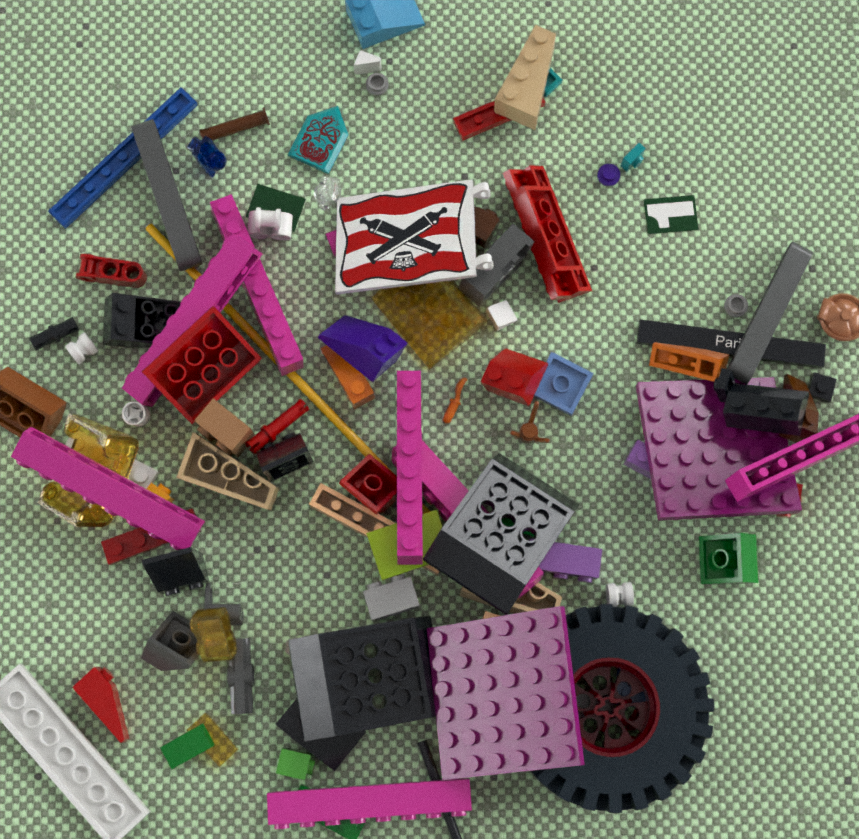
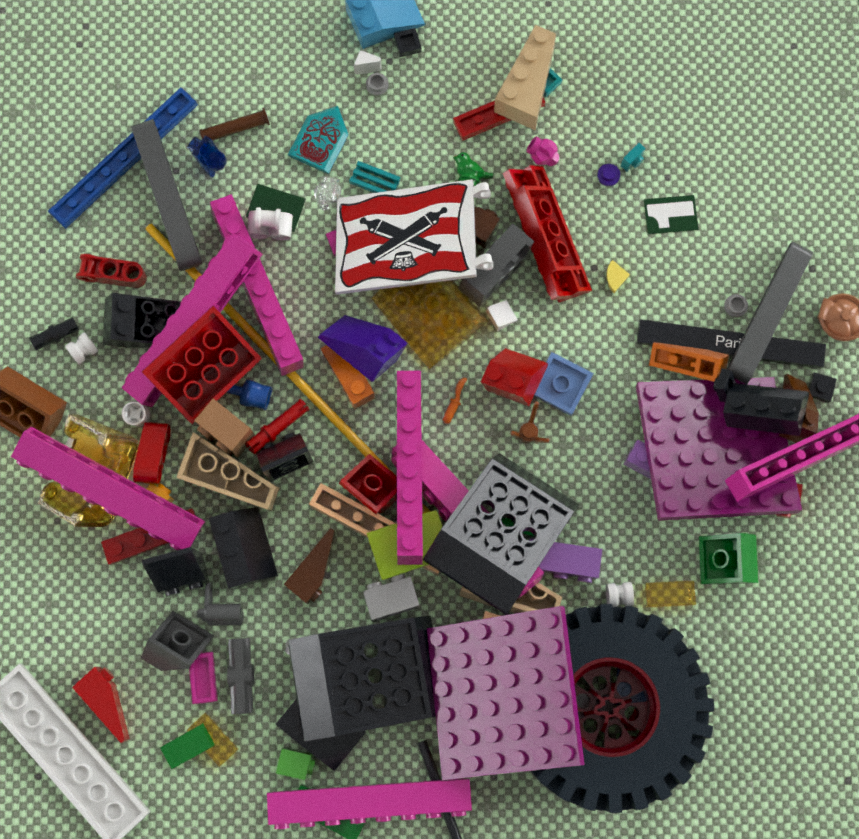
(151, 453): none -> red beam
(203, 679): none -> dark pink tile
(213, 634): clear yellow brick -> none
(243, 547): none -> black slope
(252, 394): none -> blue piece
(311, 573): none -> reddish brown slope
(376, 171): none -> teal tile
(407, 42): none -> black plate
(470, 169): none -> green animal
(543, 151): none -> dark pink rock
(615, 276): none -> light yellow tile
(670, 594): none -> clear yellow tile

